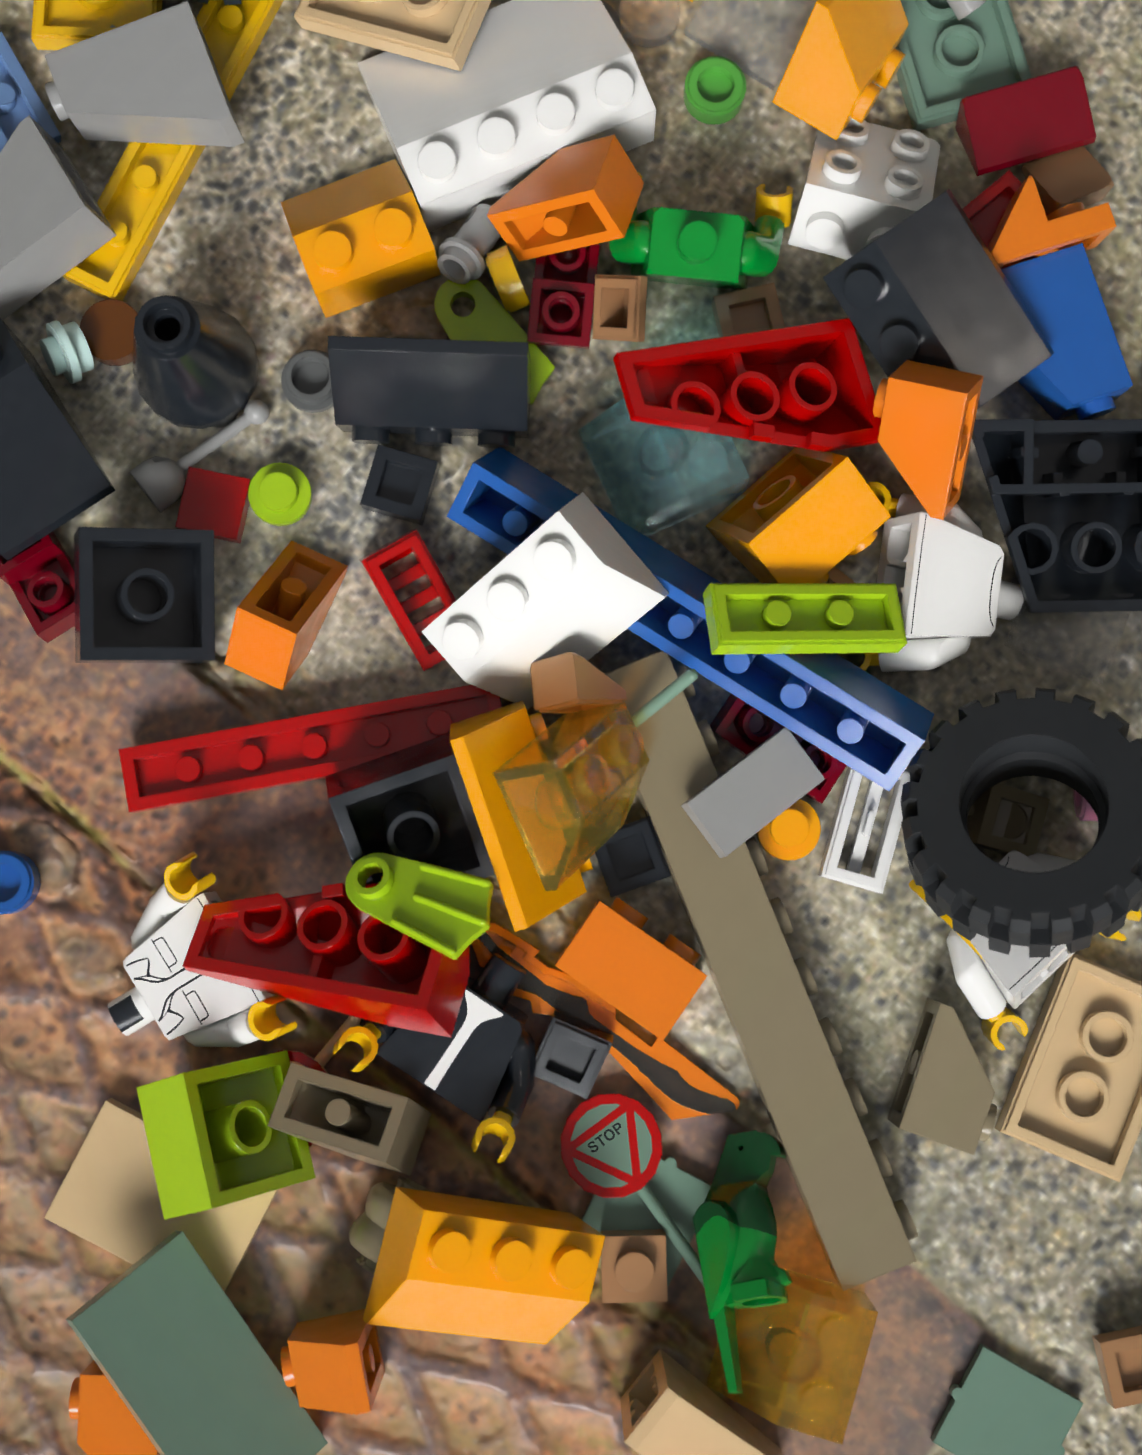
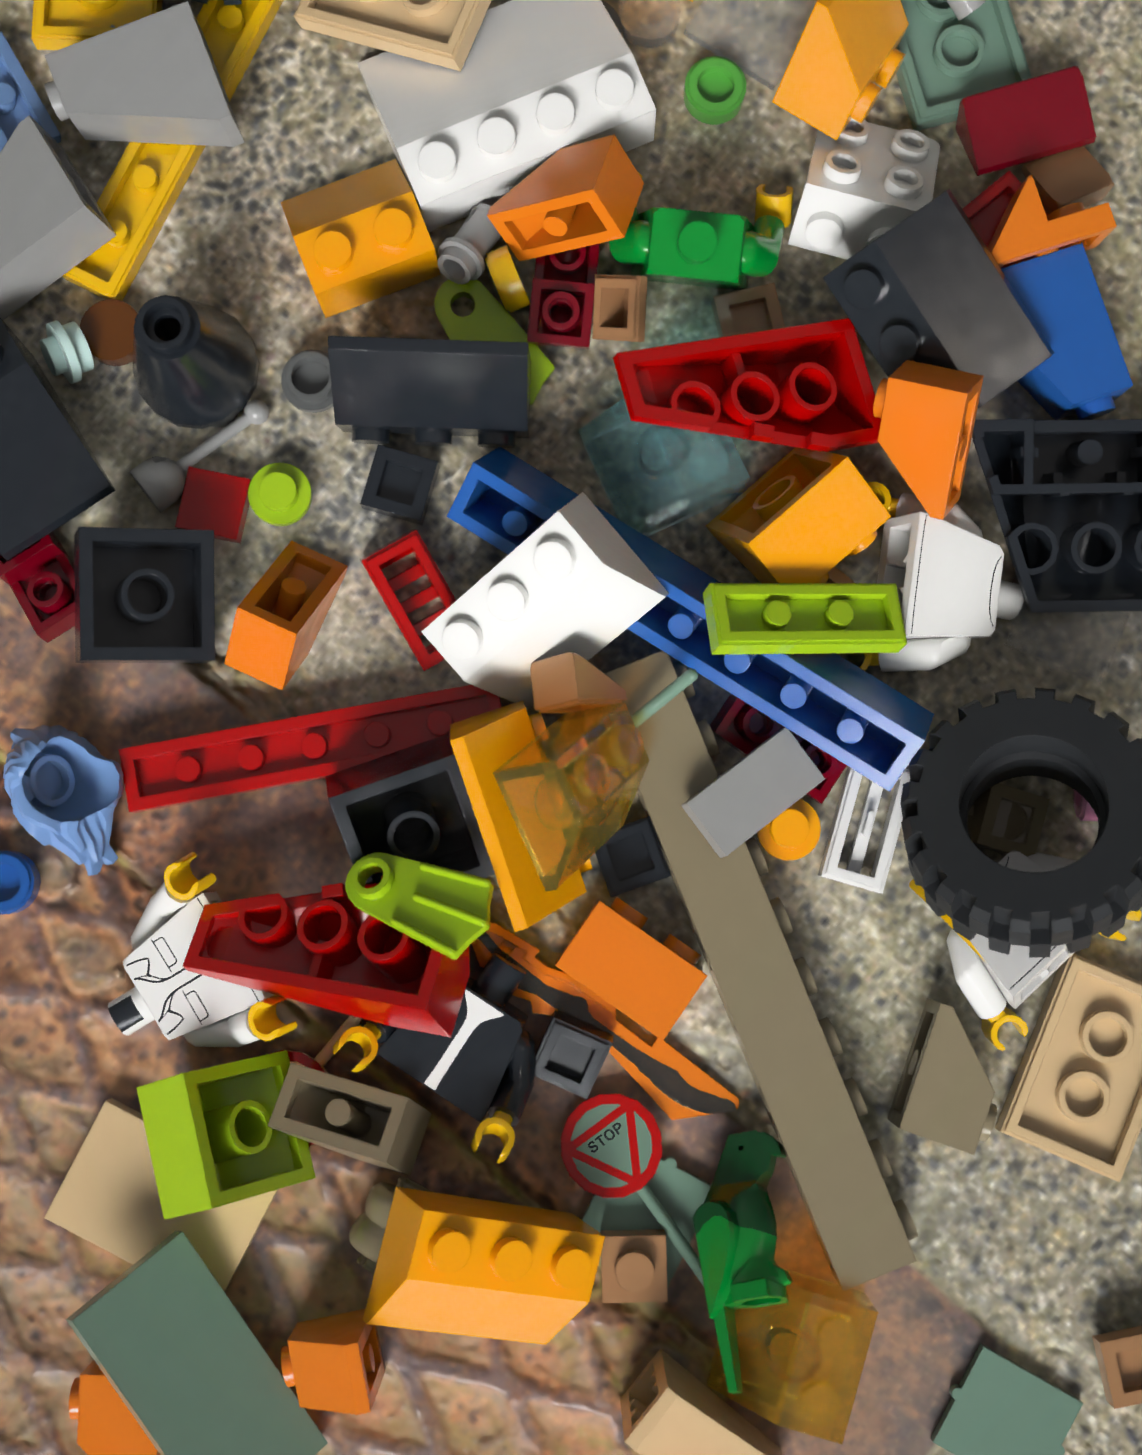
(64, 792): none -> medium blue hair

